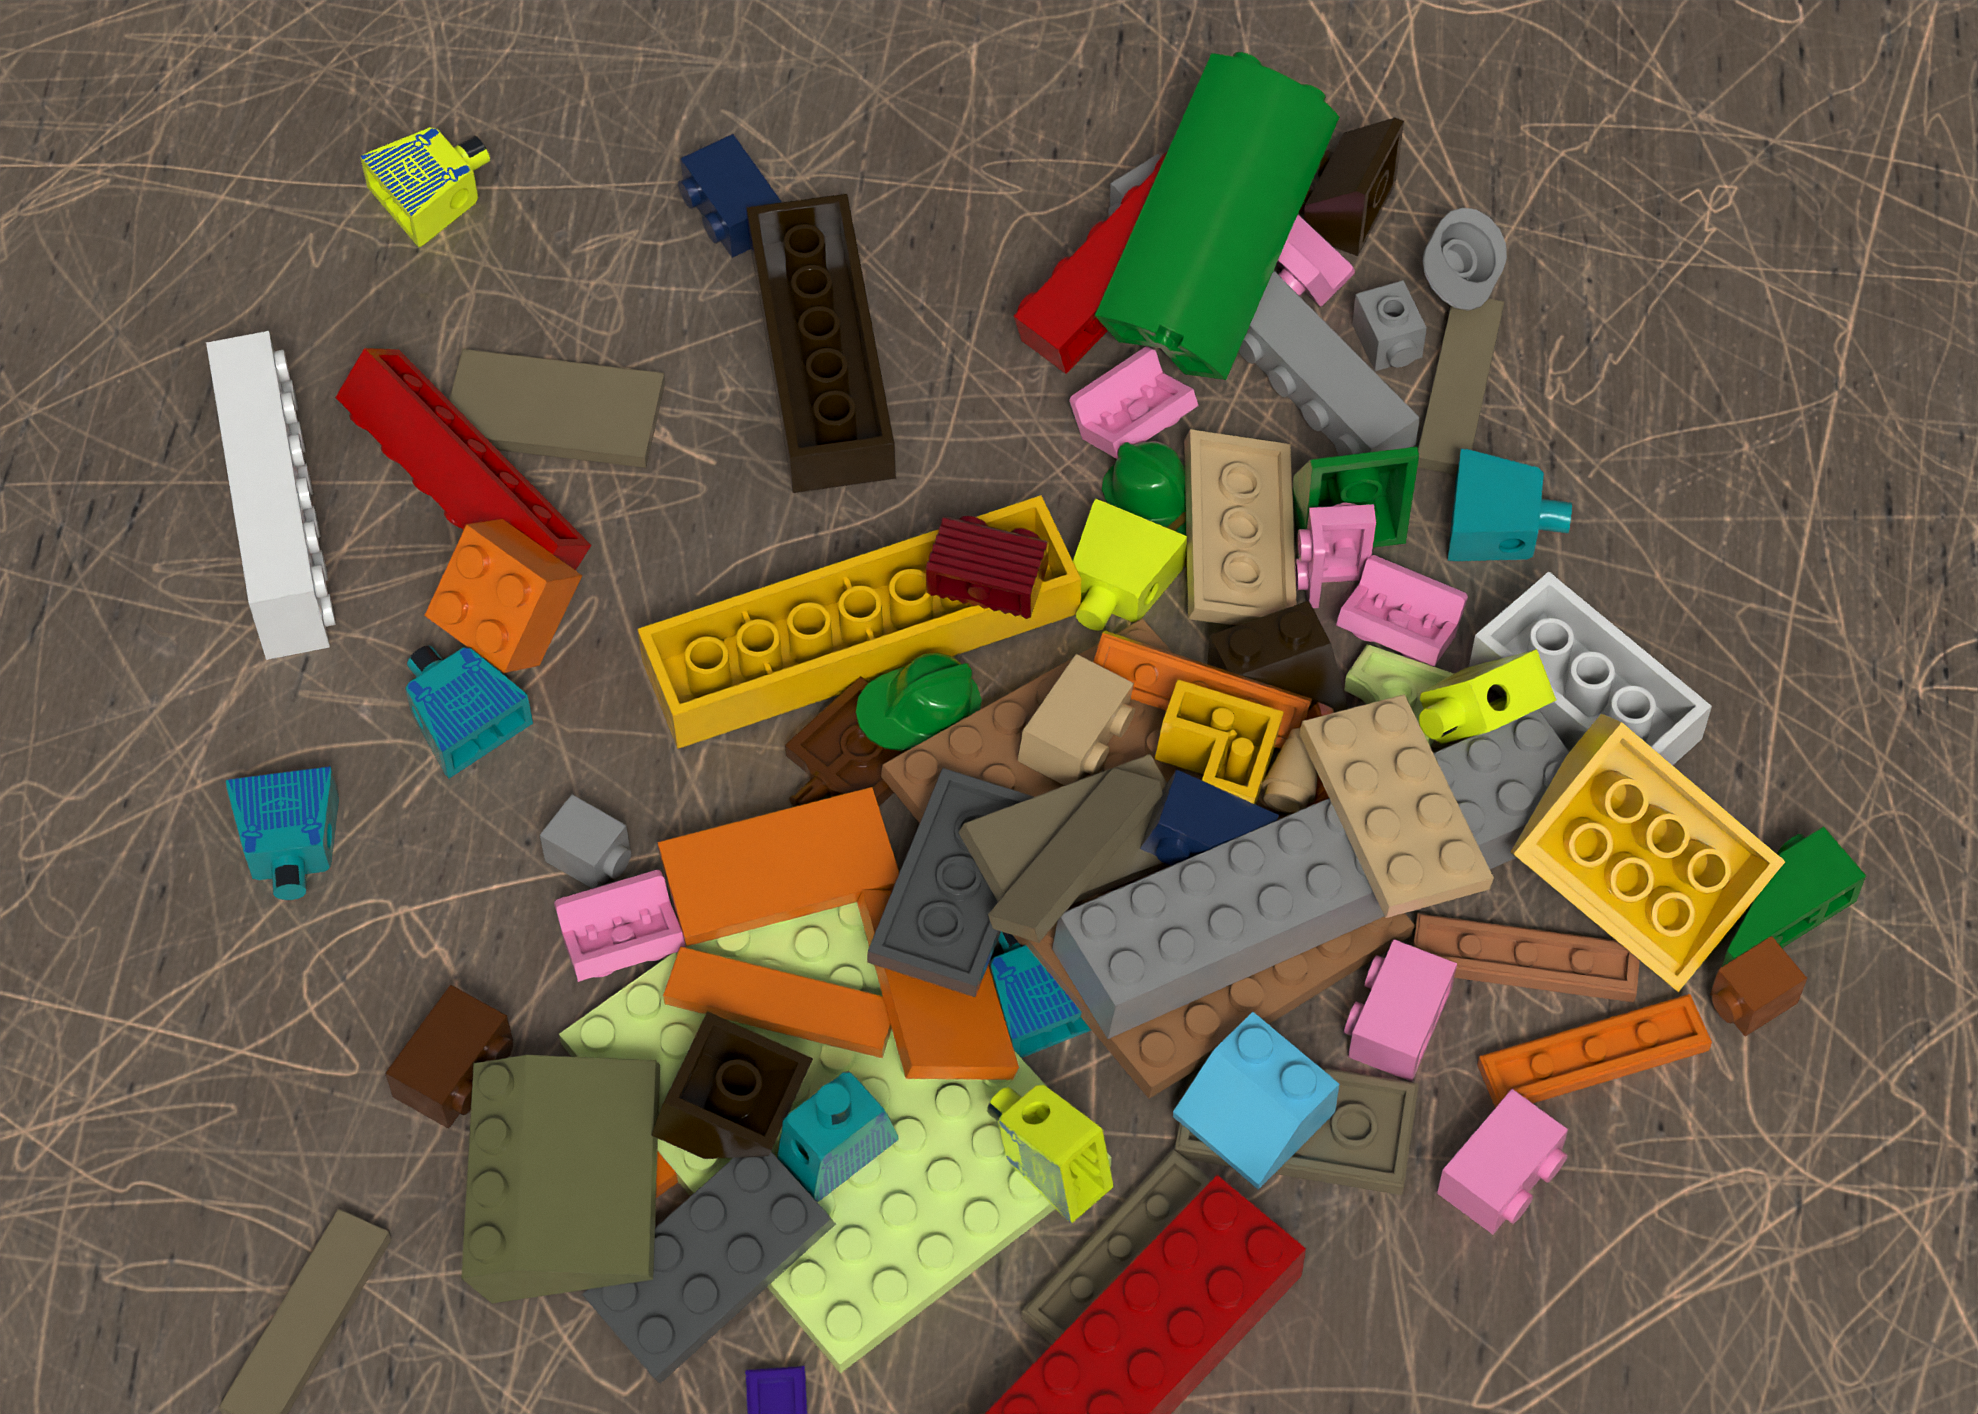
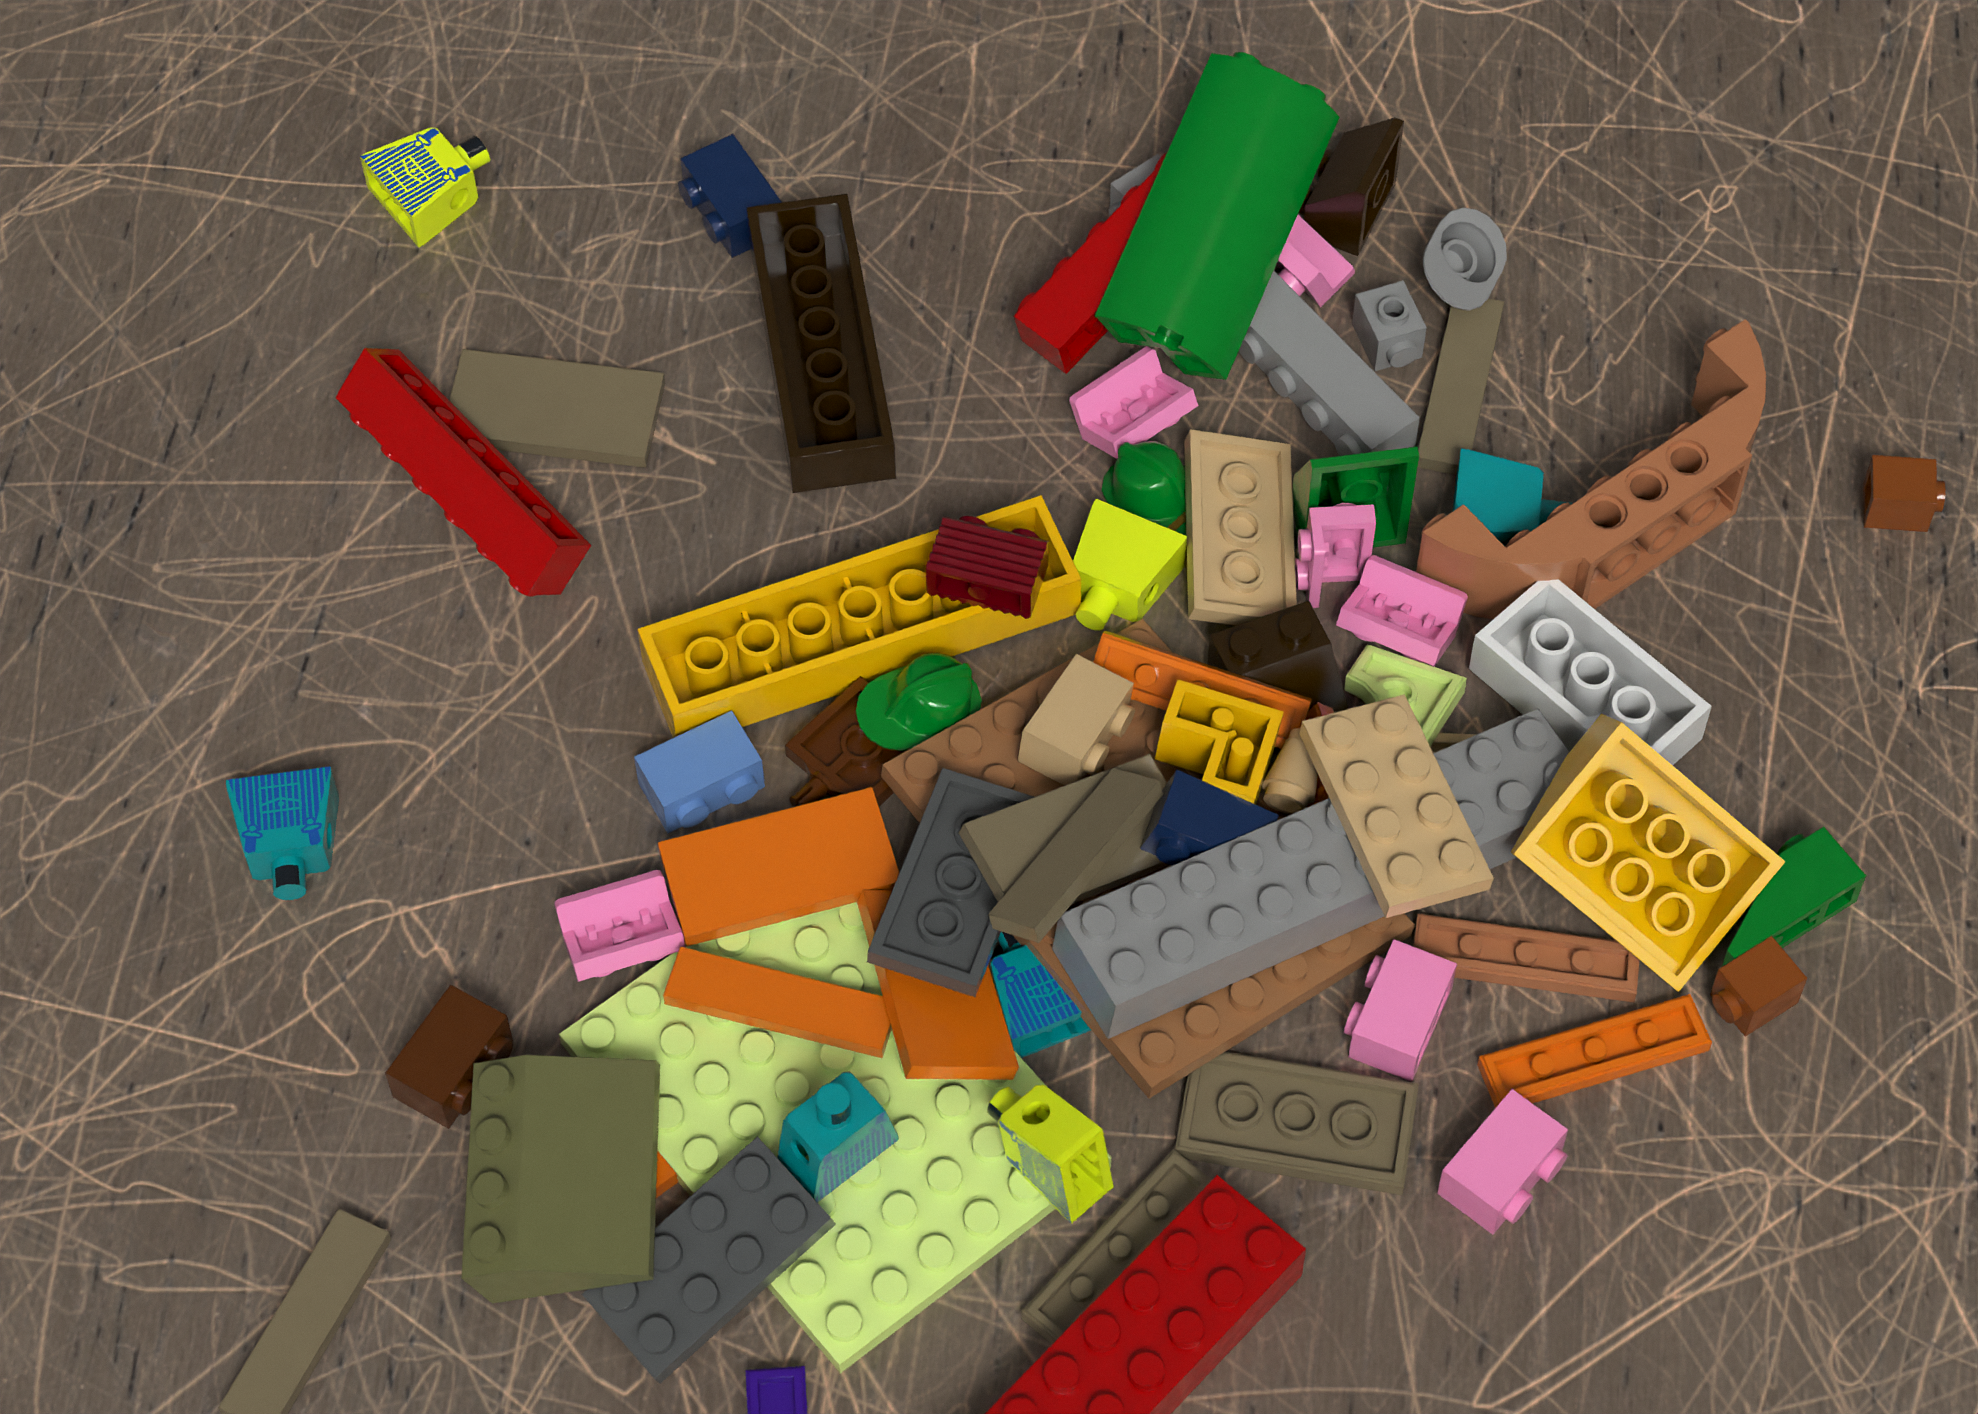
(271, 495): white brick -> none
(463, 706): teal torso -> none
(503, 595): orange brick -> none
(586, 843): light grey brick -> none
(700, 772): none -> medium blue brick
(730, 1092): dark brown slope -> none
(1257, 1100): medium azure slope -> none
(1460, 705): neon yellow torso -> none
(1626, 520): none -> nougat slope
(1902, 493): none -> dark orange brick

